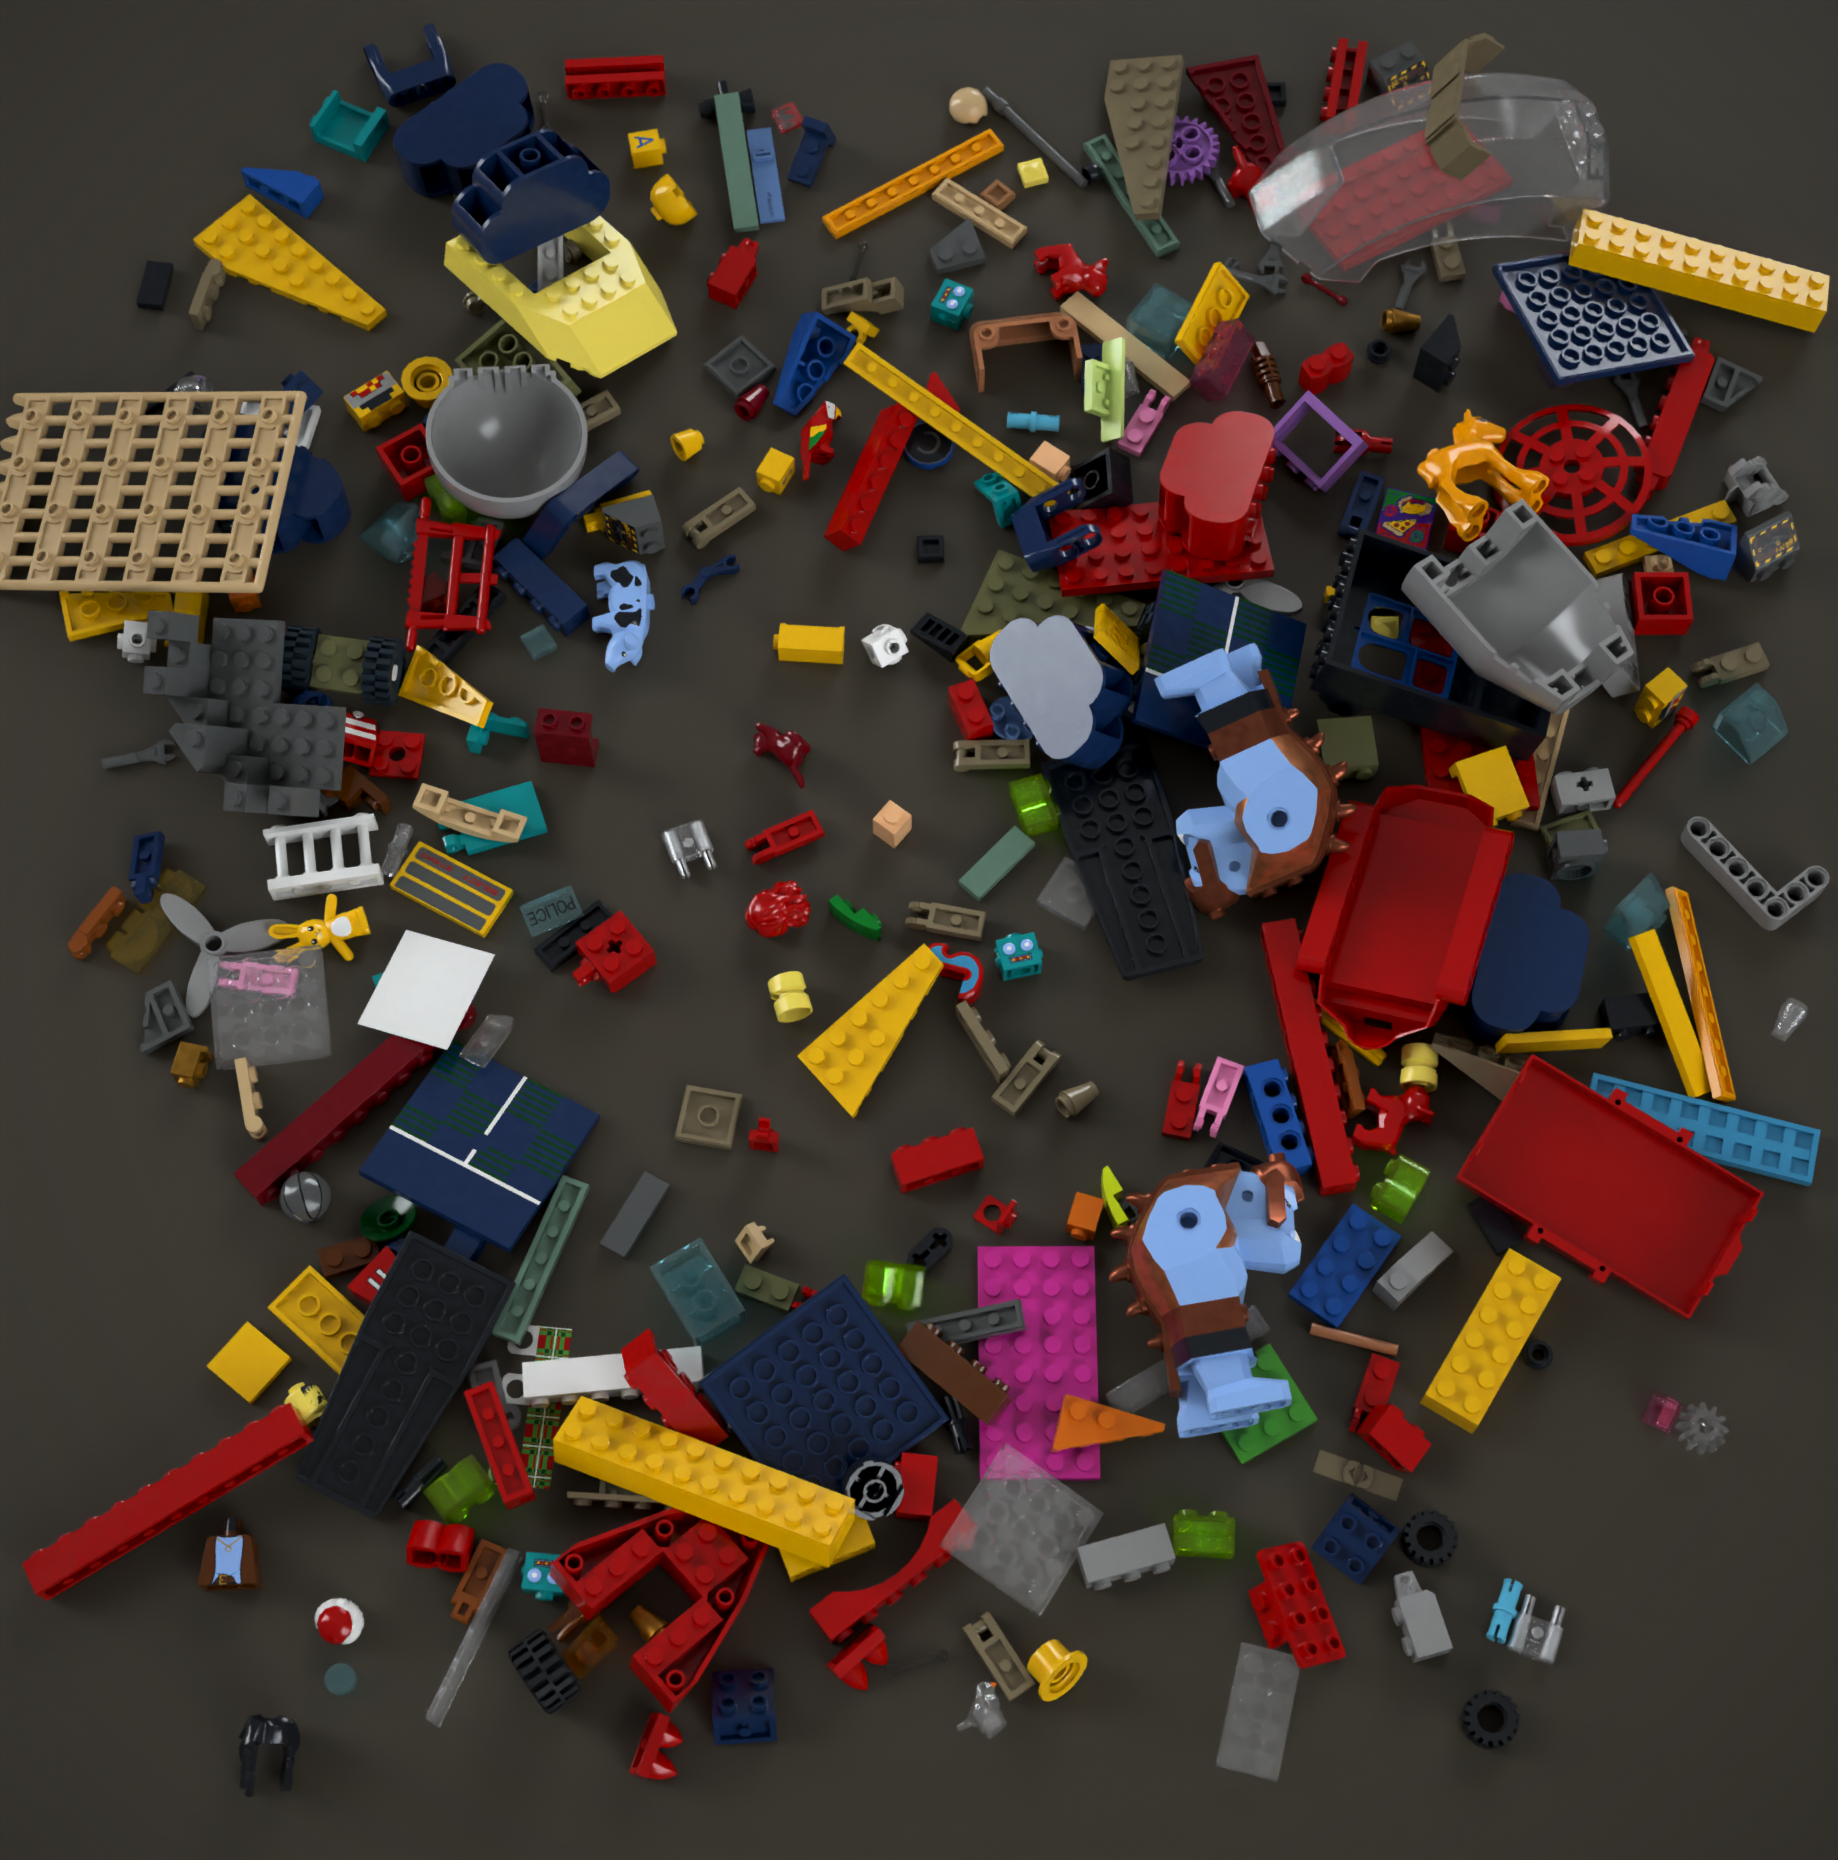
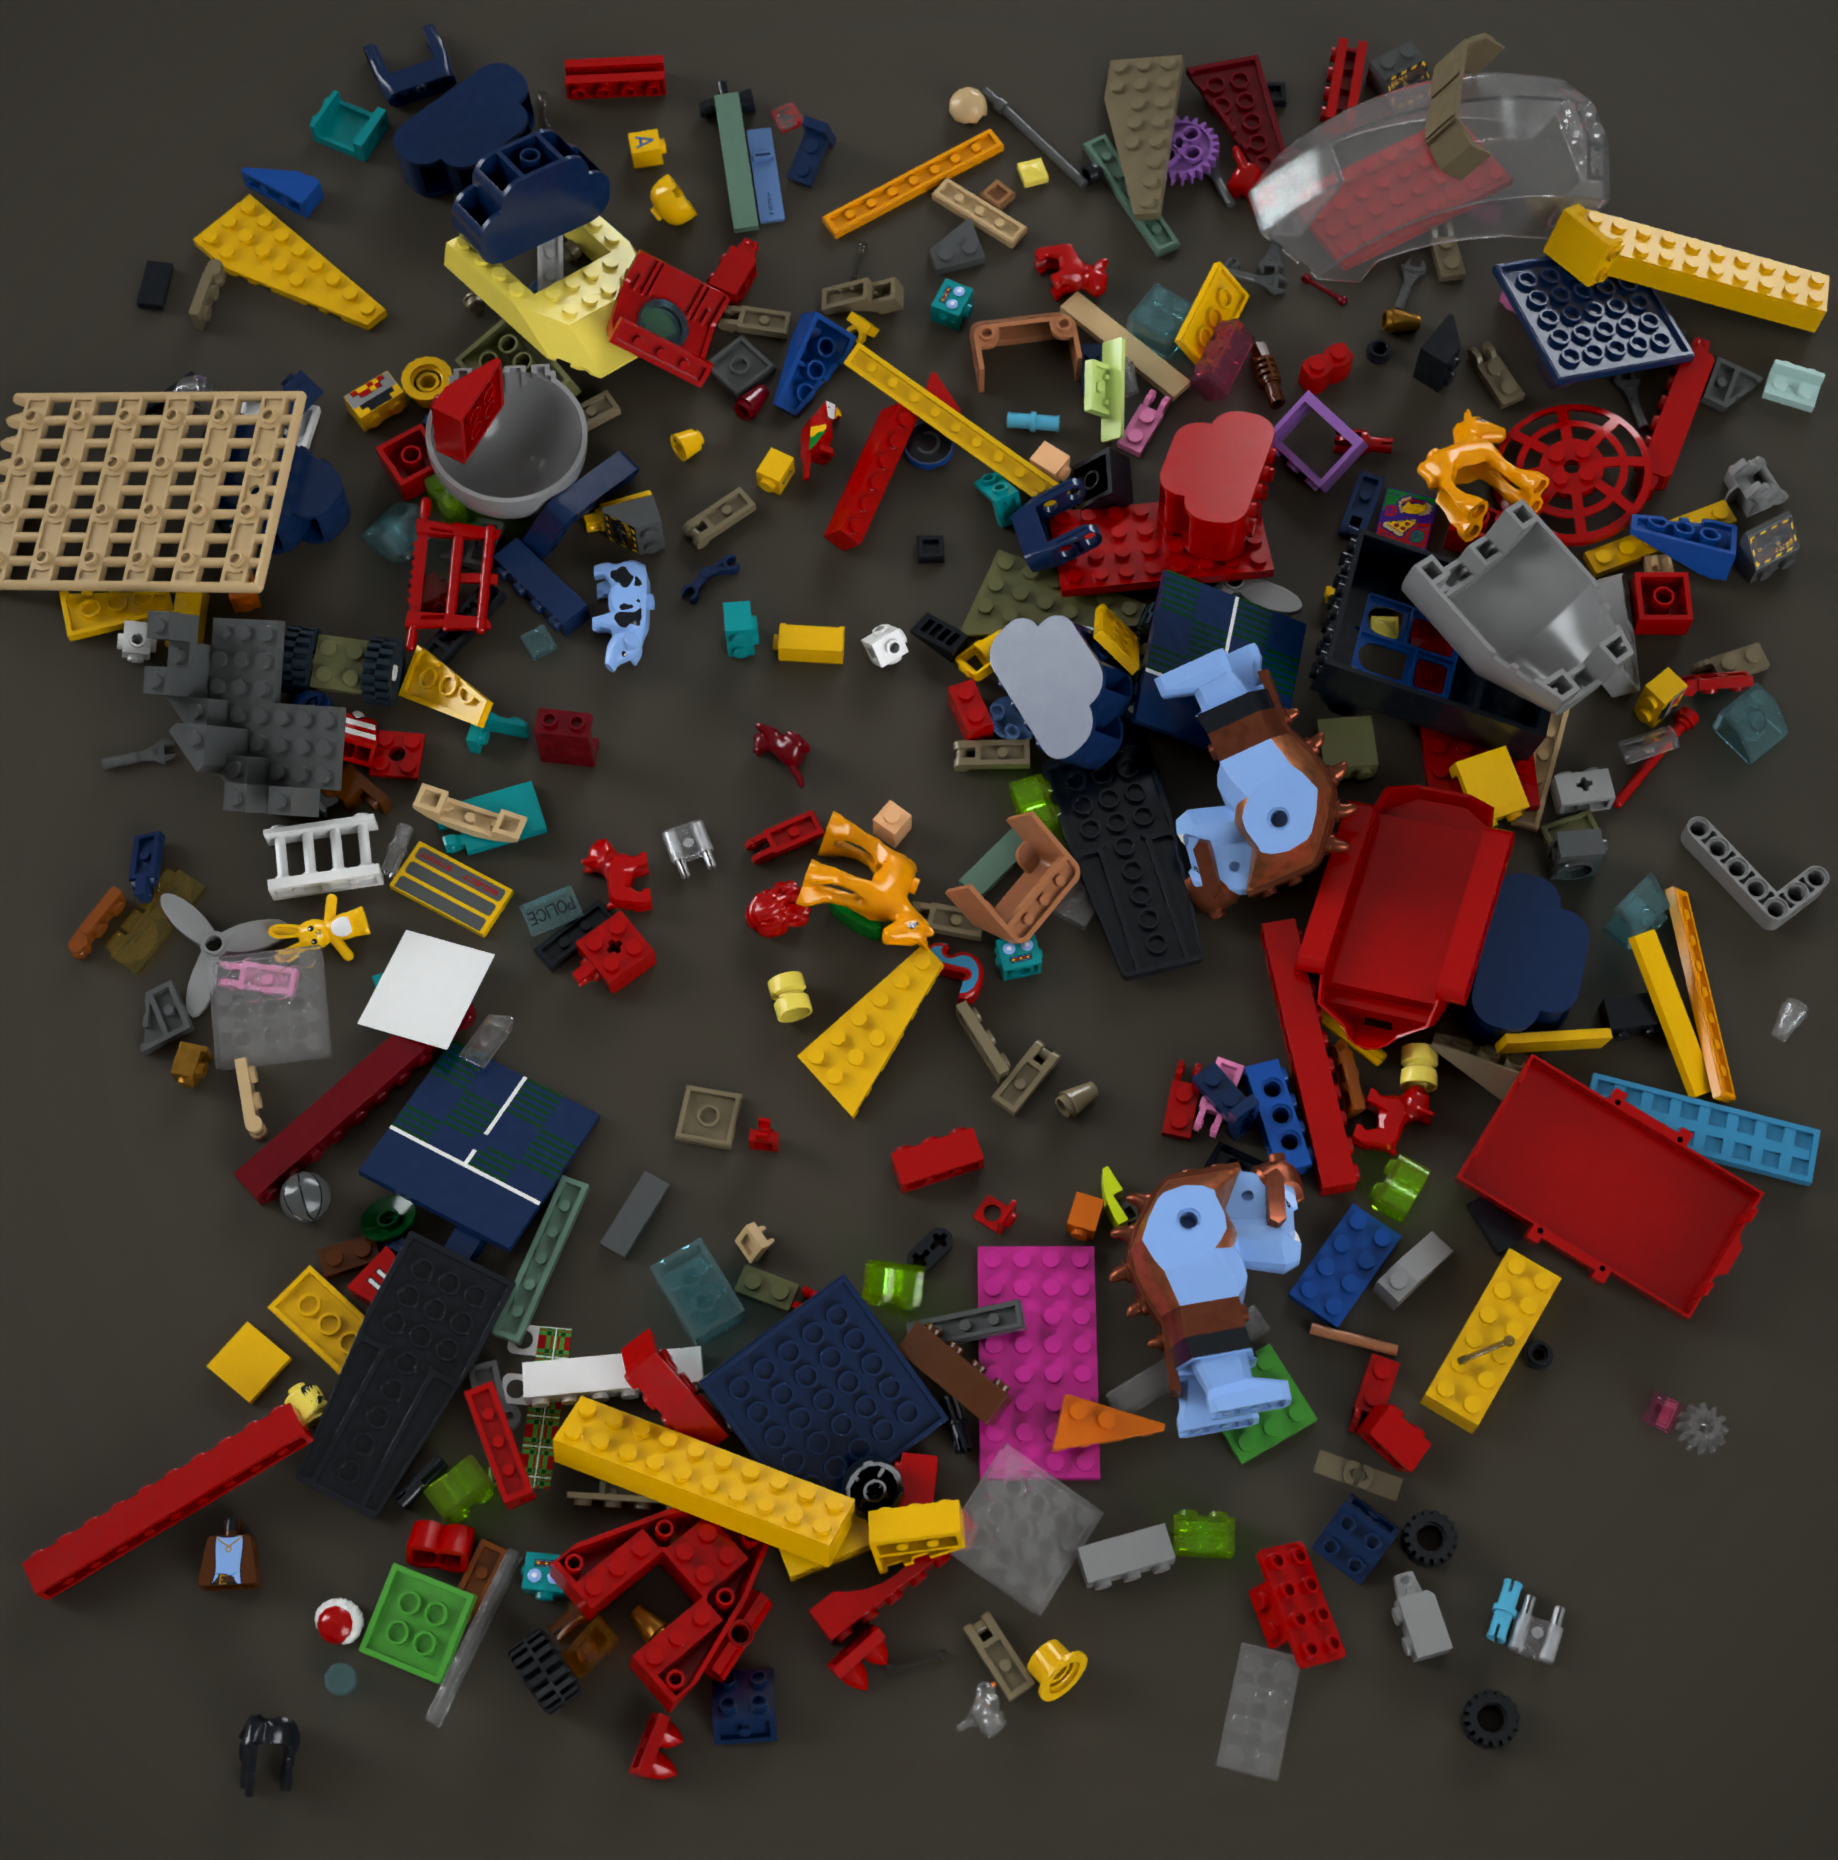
(418, 1623): none -> bright green plate
(467, 410): none -> red slope
(619, 873): none -> red animal
(666, 317): none -> red panel
(740, 629): none -> teal brick
(747, 1623): none -> red piece
(756, 321): none -> dark tan hinge
(877, 899): none -> light orange animal
(915, 1531): none -> yellow wedge
(1045, 882): none -> nougat windscreen
(1228, 1100): none -> dark blue bracket
(1496, 376): none -> dark tan hinge
(1508, 1341): none -> clear smoke hinge
(1582, 247): none -> yellow panel
(1649, 744): none -> clear slope
(1711, 682): none -> red hinge
(1793, 385): none -> light aqua bracket

